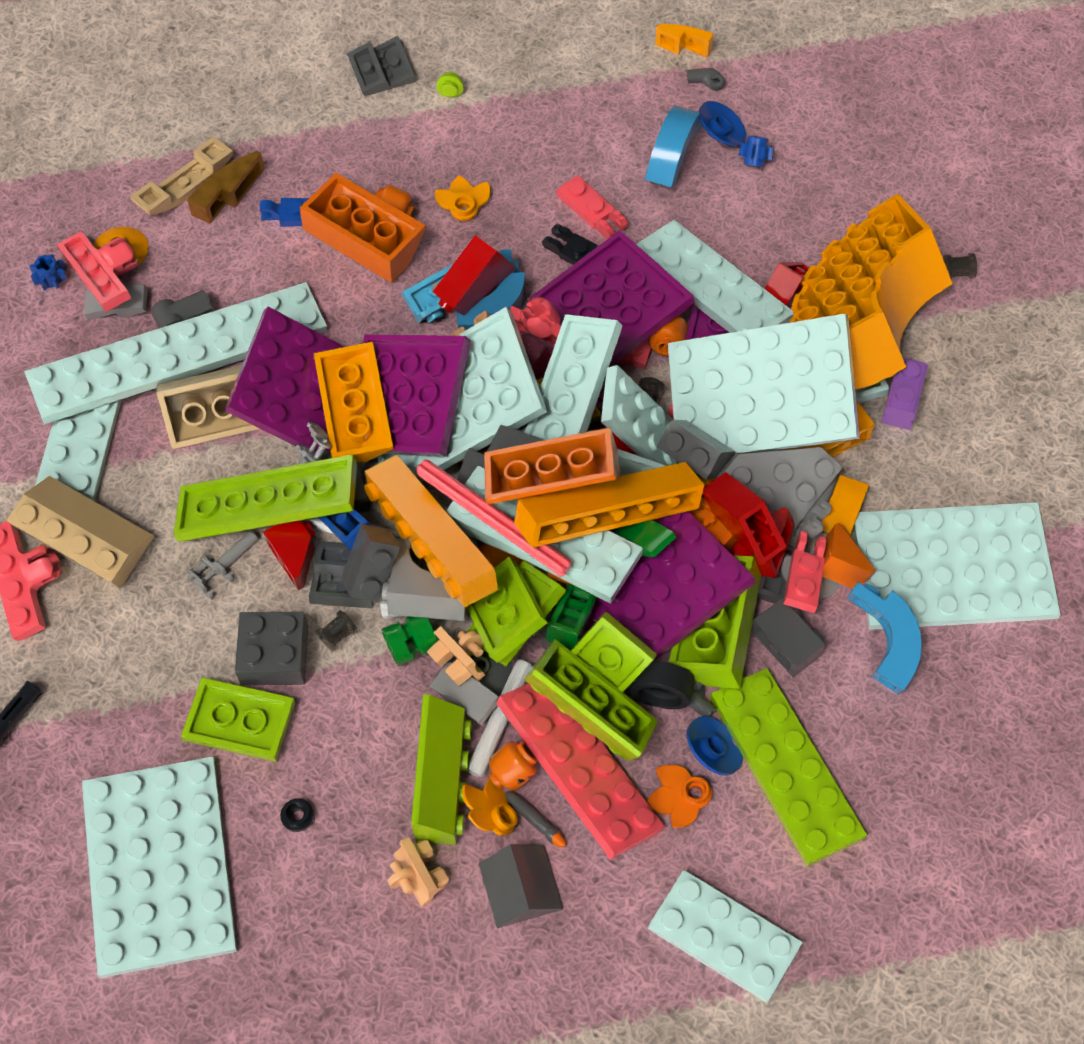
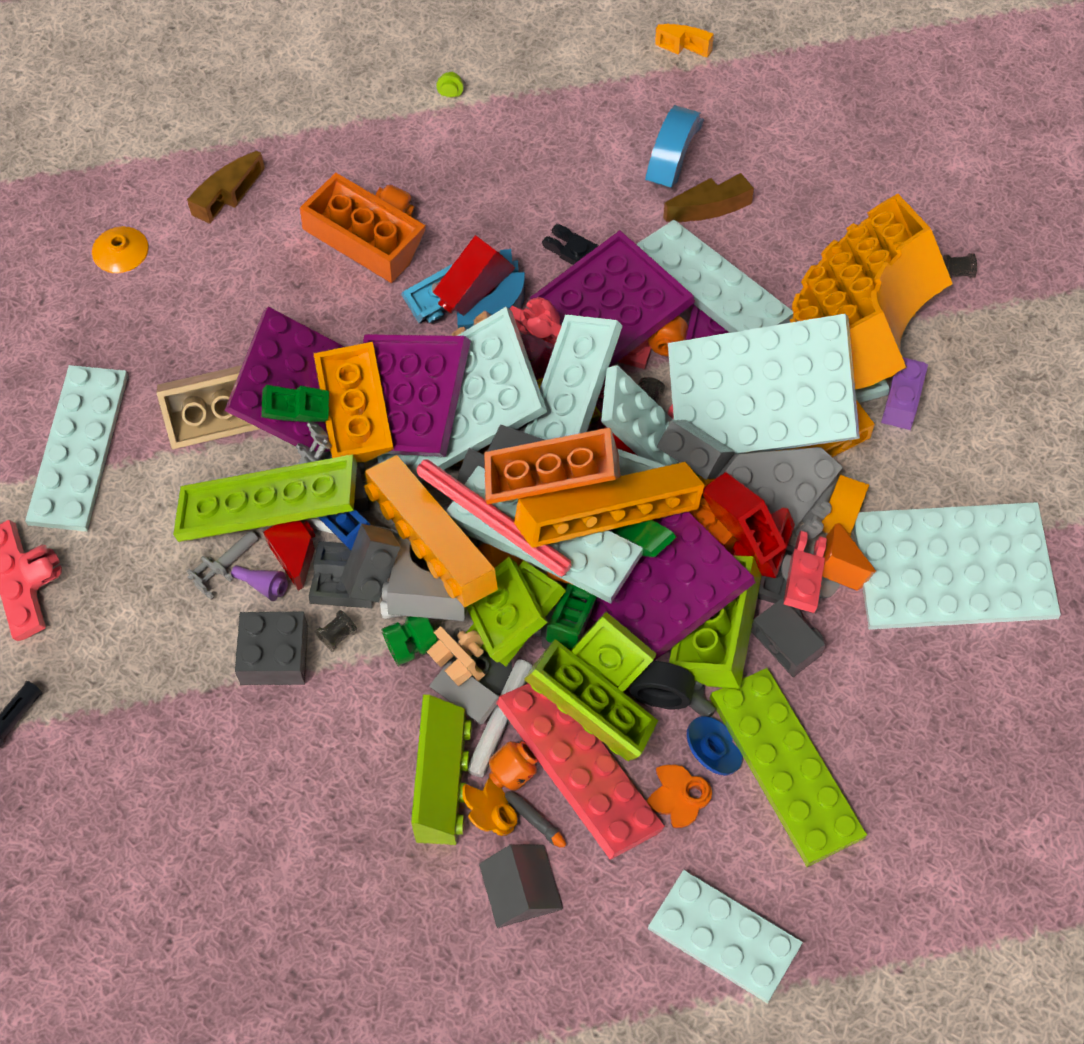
(48, 271): blue gear -> none
(80, 530): tan slope -> none
(100, 267): coral plate -> none
(131, 307): light grey slope -> none
(157, 867): light aqua plate -> none
(162, 355): light aqua plate -> none
(169, 312): dark grey piece -> none
(180, 185): tan slope -> none
(238, 719): lime plate -> none
(269, 583): none -> medium lavender cone
(287, 212): blue plate -> none
(297, 805): black plate -> none
(301, 405): none -> green slope
(381, 66): dark grey slope -> none
(412, 873): light nougat hips -> none
(462, 195): light orange plate -> none
(591, 206): coral hinge -> none
(707, 76): dark grey arm -> none
(709, 200): none -> pearl gold slope
(722, 123): blue dish -> none
(756, 151): blue gear -> none
(787, 281): slope -> none
(901, 632): dark azure arch -> none

